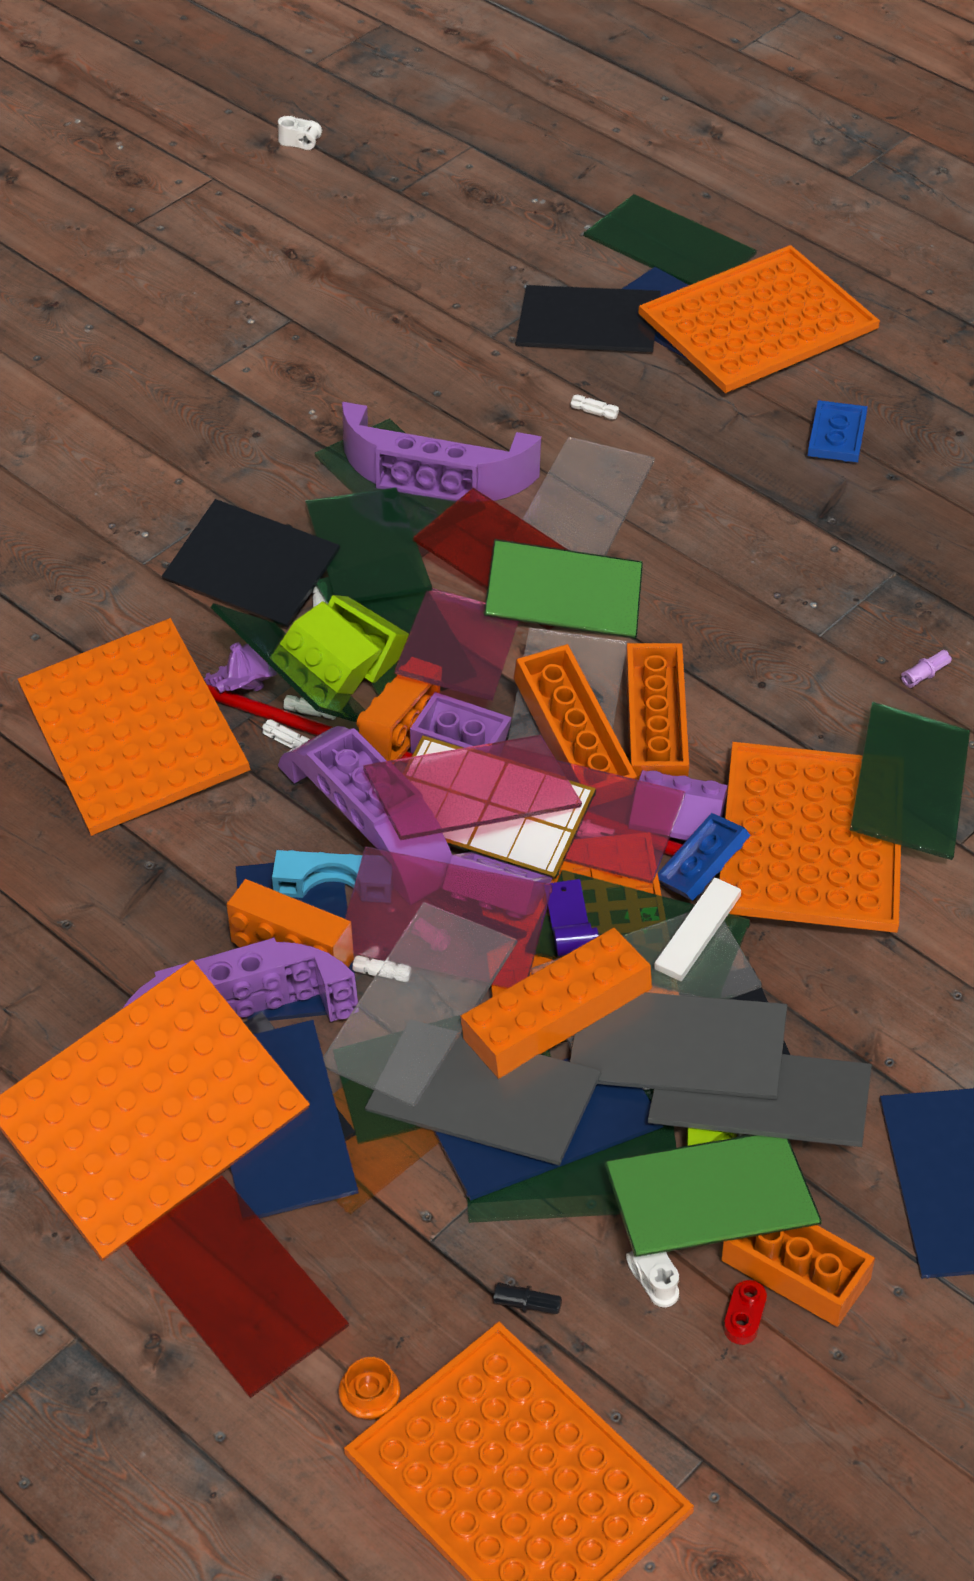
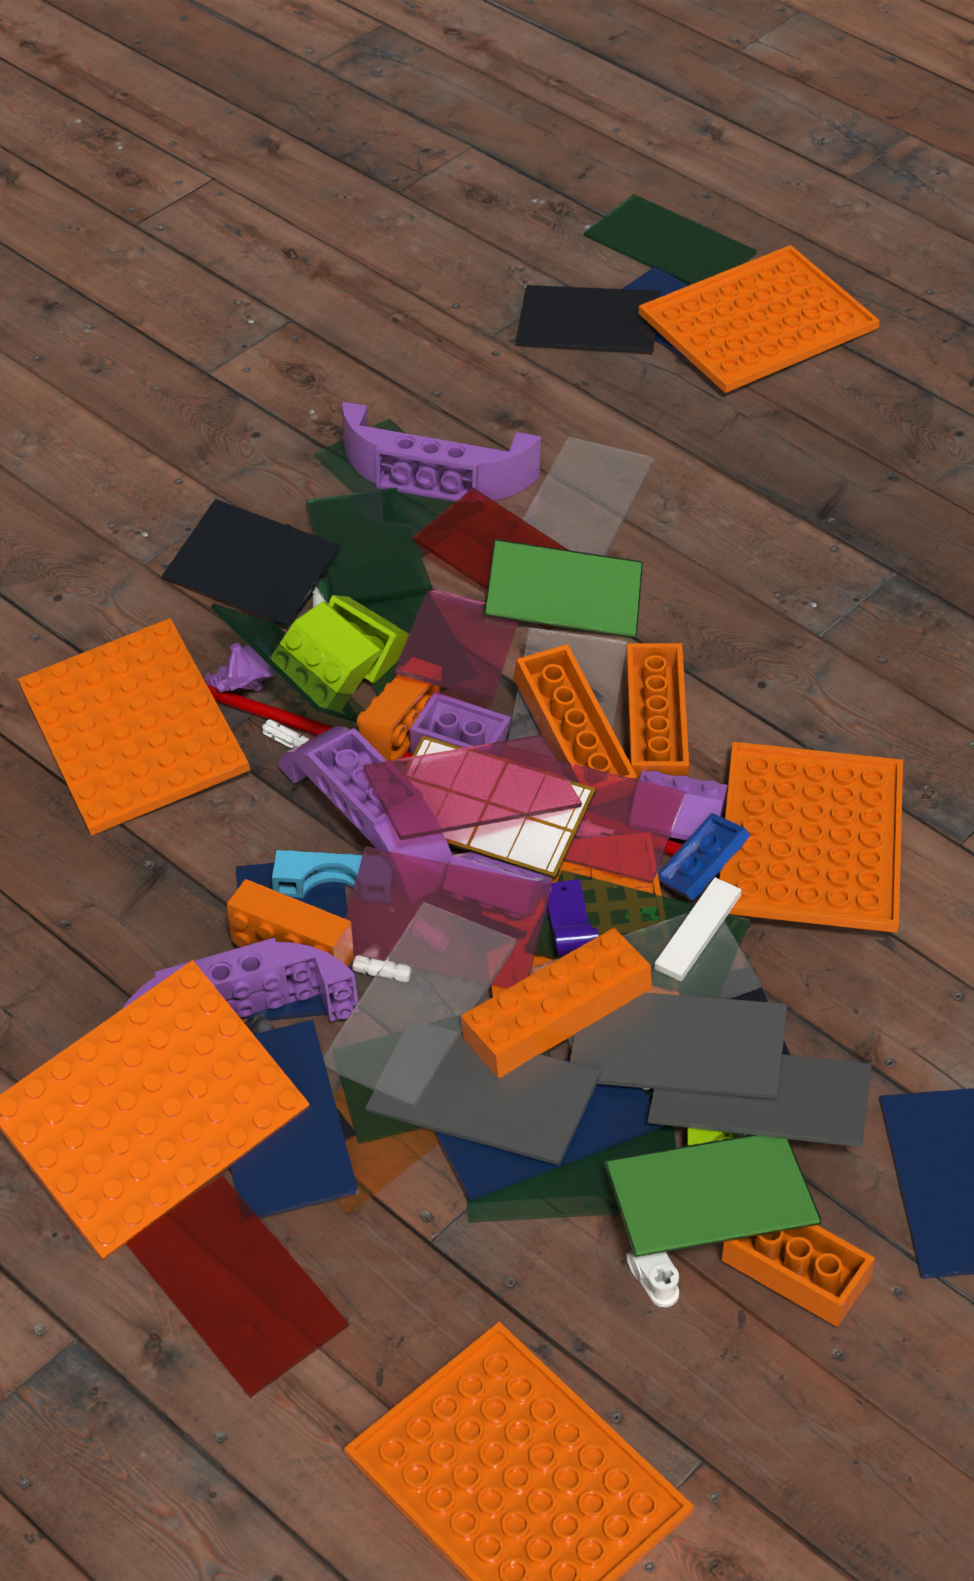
(293, 704): white axle -> none
(295, 132): white piece -> none
(369, 1388): orange piece -> none
(526, 1298): black axle -> none
(595, 407): white axle -> none
(747, 1310): red plate -> none
(837, 431): blue plate -> none
(911, 781): clear green piece -> none
(925, 668): lavender axle -> none

